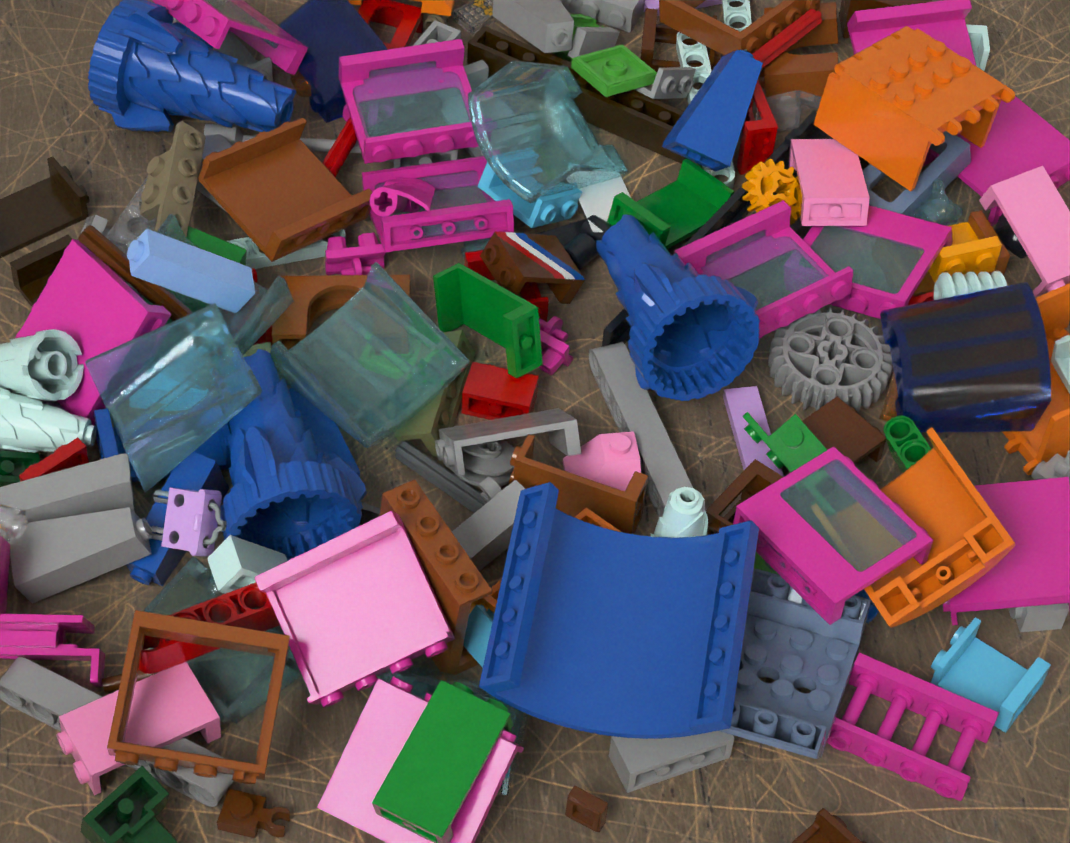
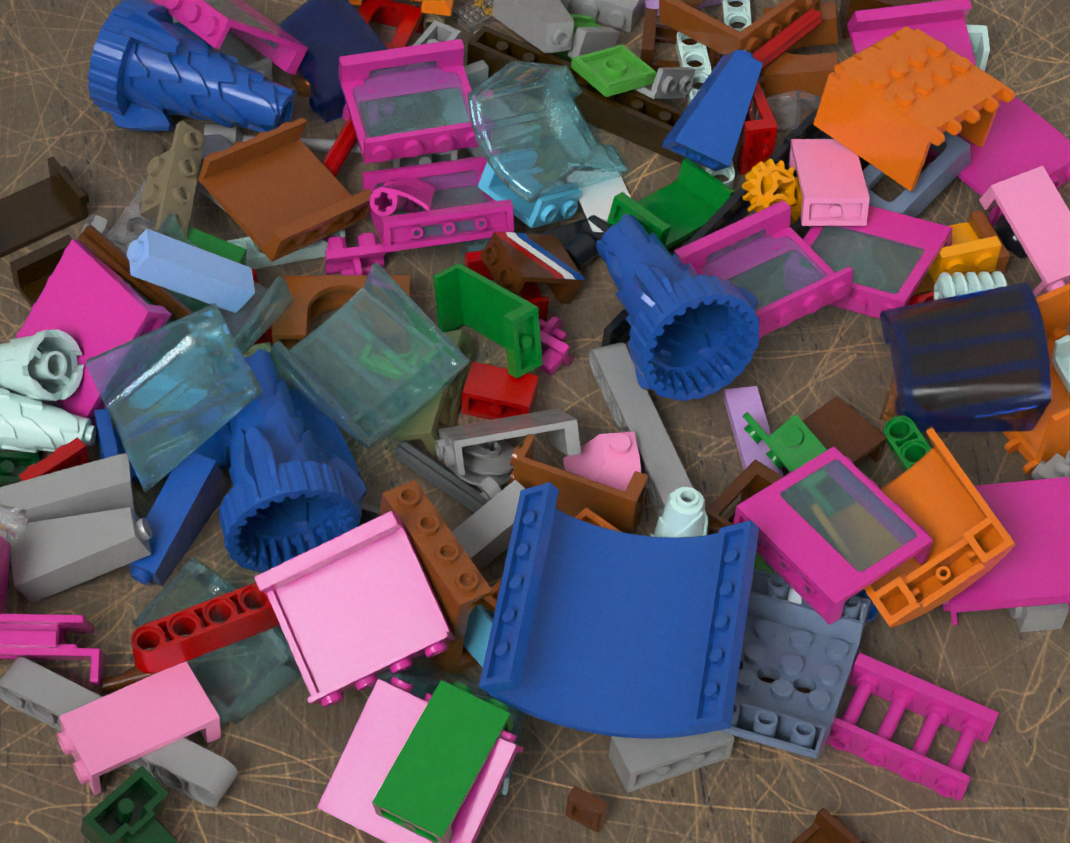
(190, 520): lavender piece -> none
(203, 634): dark orange window -> none
(239, 561): light aqua panel -> none
(247, 813): reddish brown plate -> none
(830, 358): light grey gear -> none
(938, 207): clear light blue animal -> none
(987, 675): medium azure panel -> none

